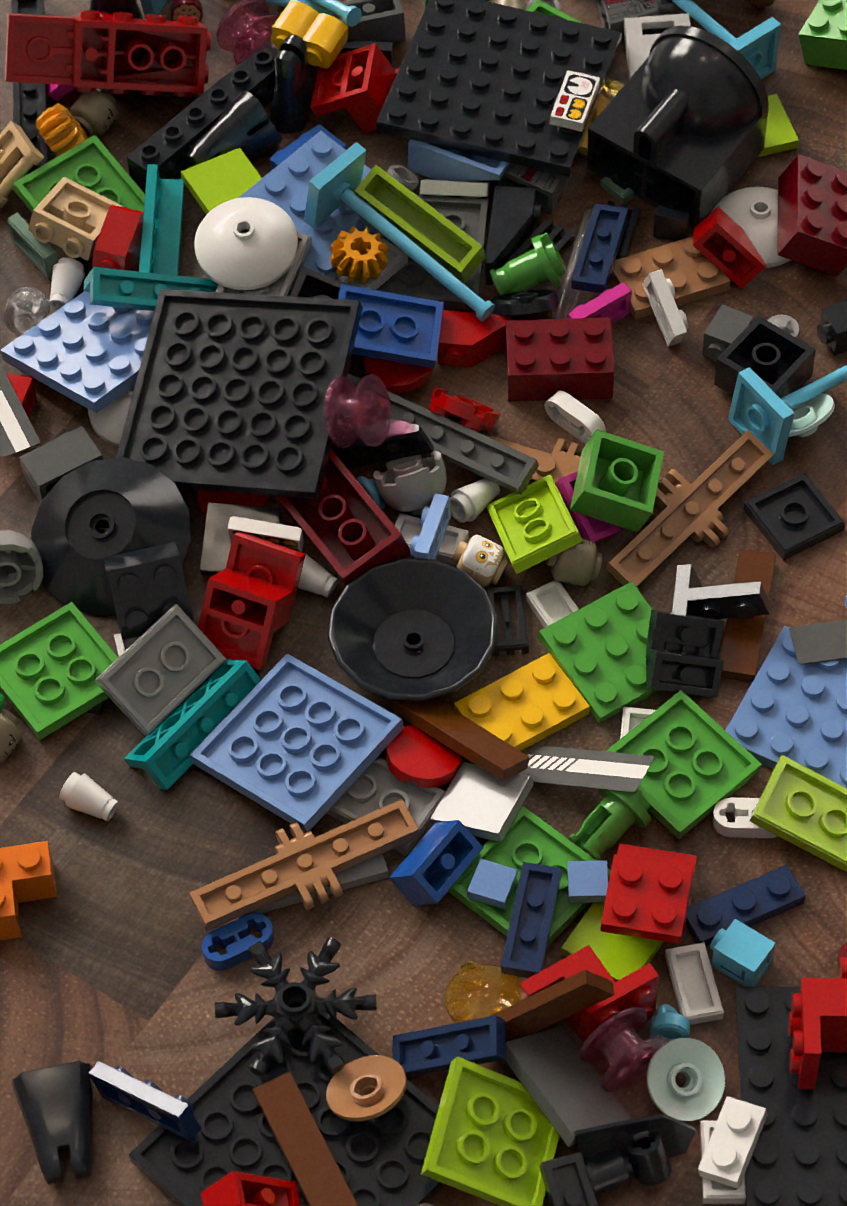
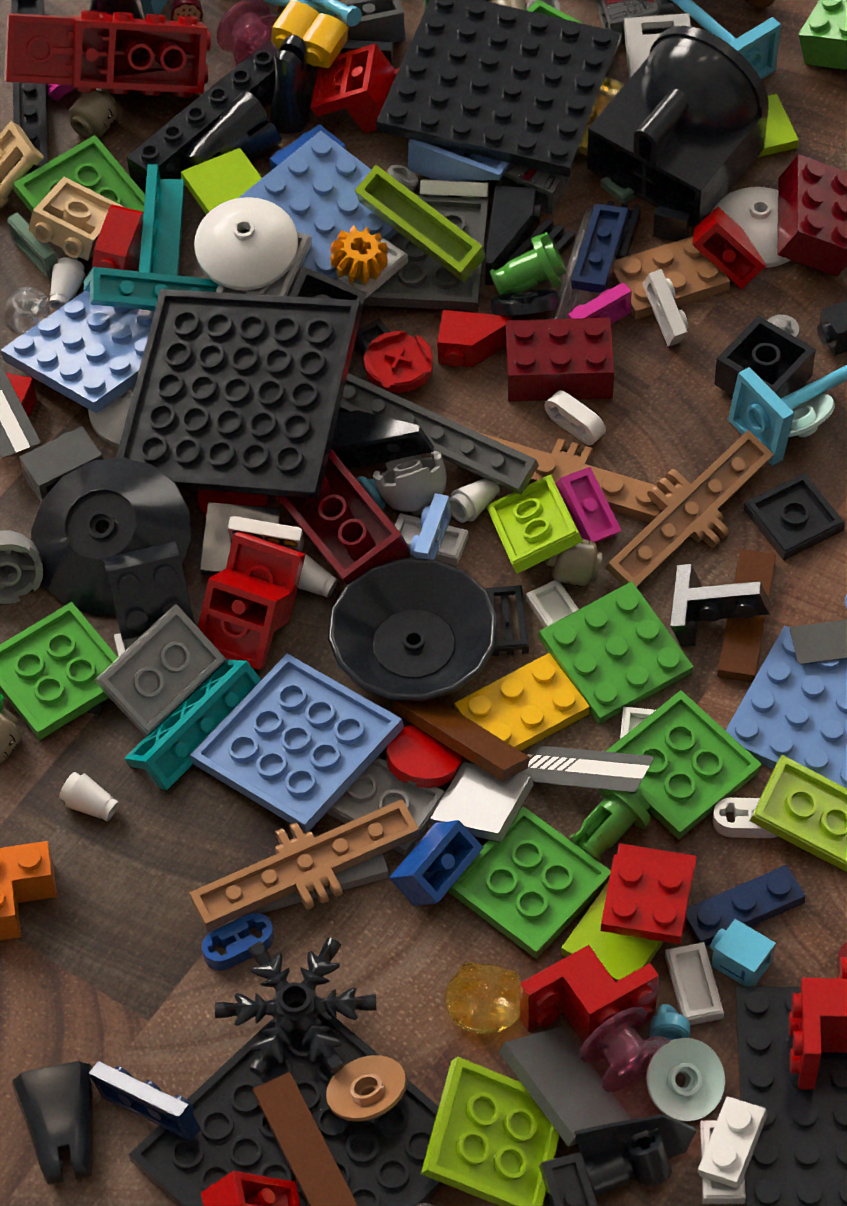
(60, 129): light orange gear -> none
(337, 185): medium azure tile -> none
(357, 411): clear pink piece -> none
(396, 326): blue plate -> none
(436, 1047): dark blue plate -> none
(473, 413): red plate -> none
(481, 560): head -> none
(492, 883): medium blue tile -> none
(531, 920): dark blue plate -> none
(554, 1004): reddish brown tile -> none
(574, 100): tile -> none
(587, 881): medium blue tile -> none
(617, 480): bright green brick -> none
(684, 653): black slope -> none
(723, 330): dark grey brick -> none

